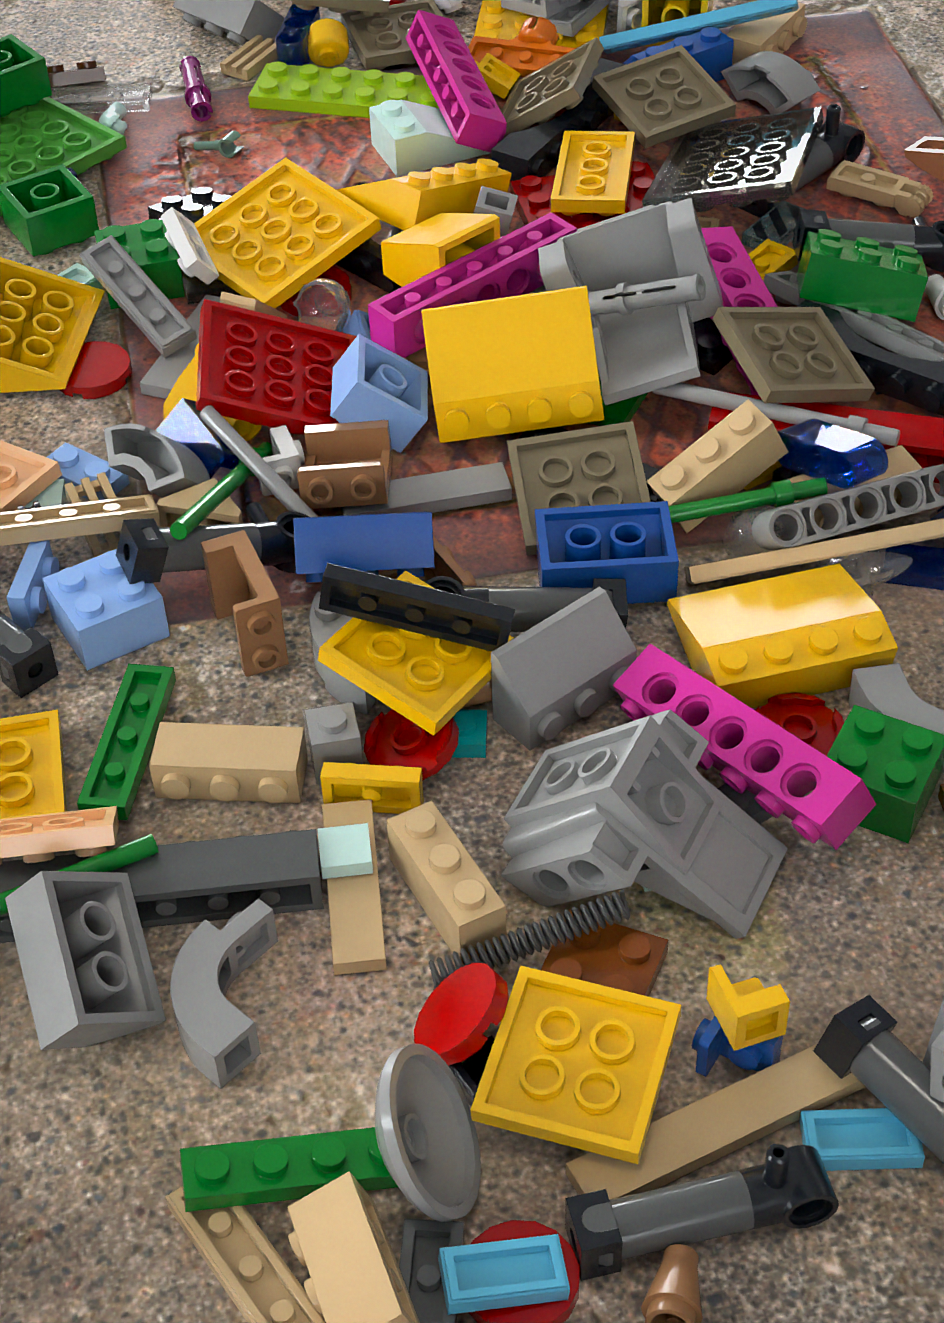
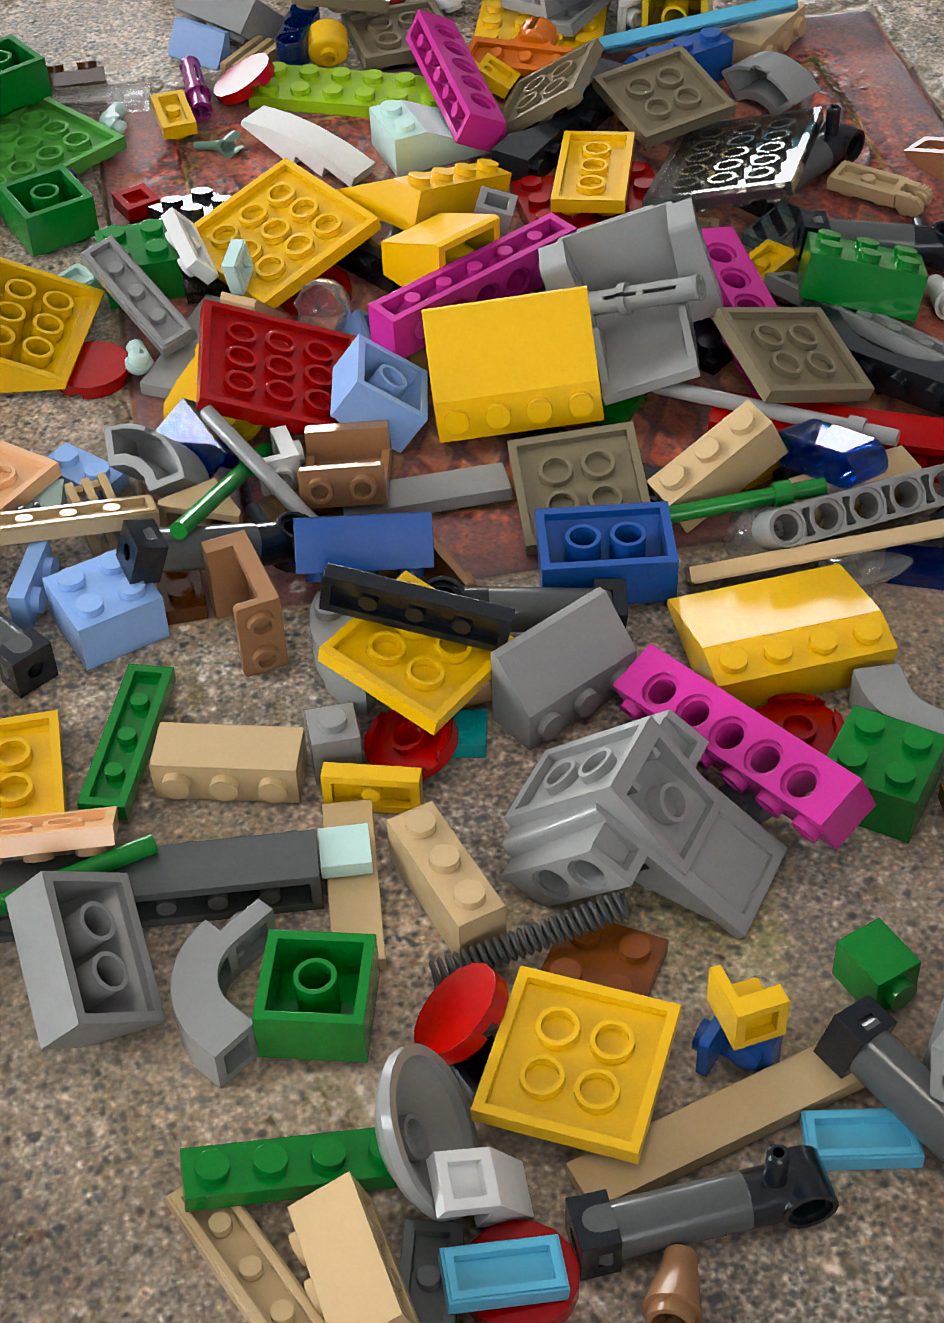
(134, 202): none -> red plate
(138, 358): none -> light aqua arm
(173, 114): none -> yellow plate
(183, 596): none -> reddish brown plate
(199, 40): none -> medium blue slope
(237, 266): none -> light aqua tile
(239, 80): none -> tile
(309, 143): none -> white slope
(316, 996): none -> green brick
(479, 1184): none -> white slope
(877, 965): none -> green brick

